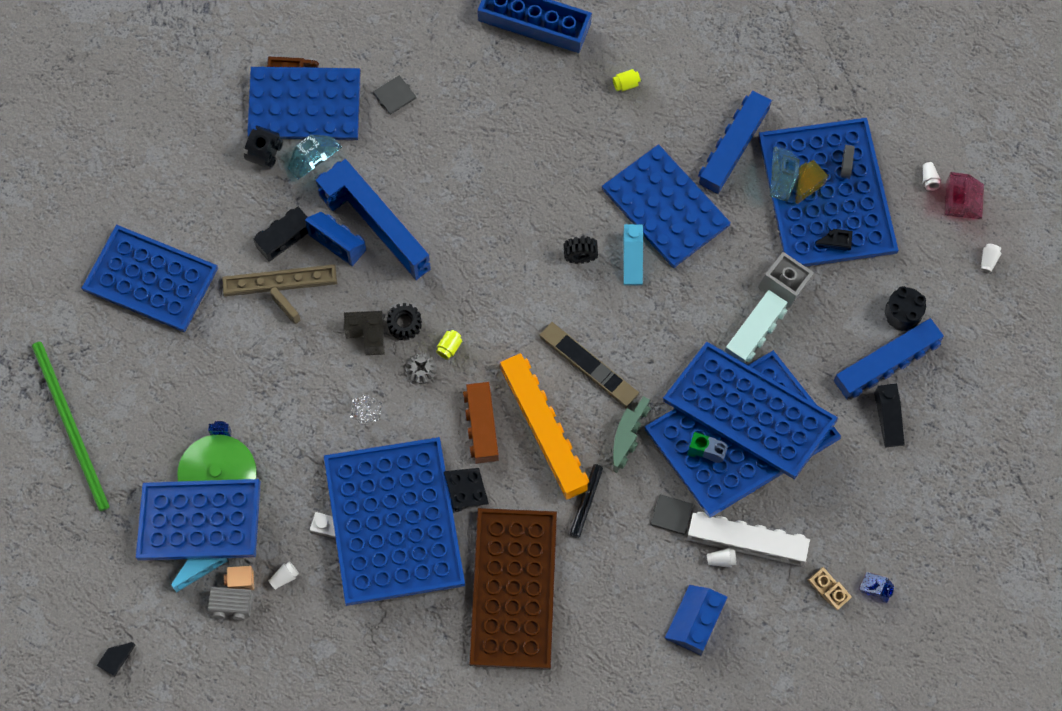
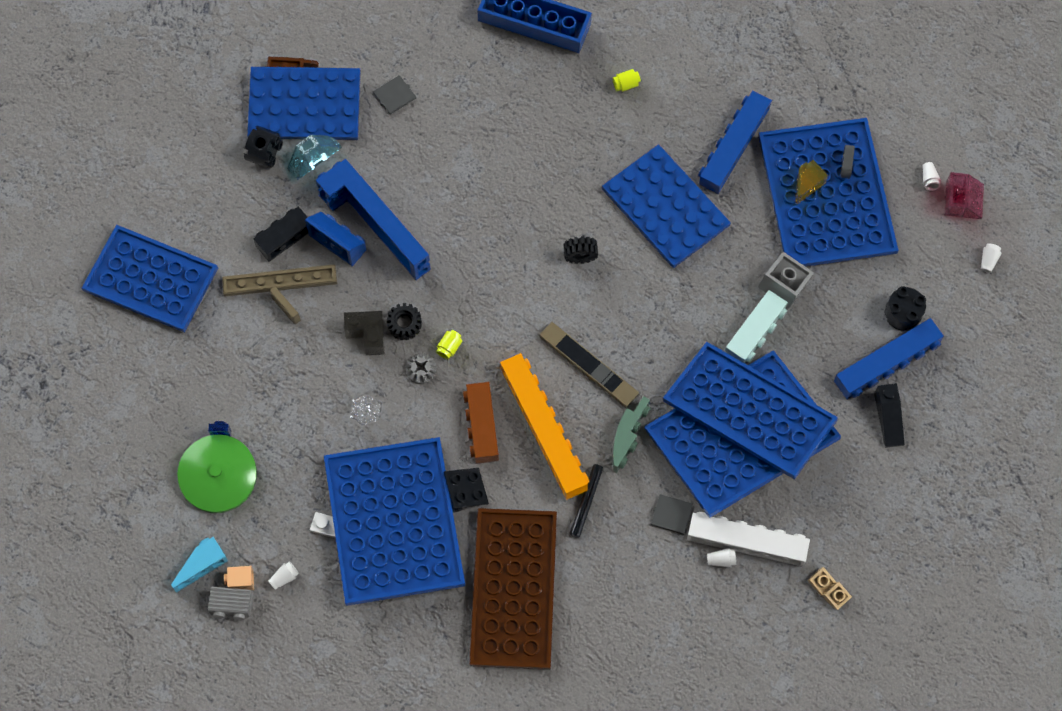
(70, 426): bright green axle -> none
(115, 658): black tile -> none
(198, 519): blue plate -> none
(633, 254): medium azure slope -> none
(696, 618): blue slope -> none
(707, 447): leg -> none
(784, 173): clear light blue slope -> none
(836, 240): black tile -> none
(877, 586): clear blue bracket -> none

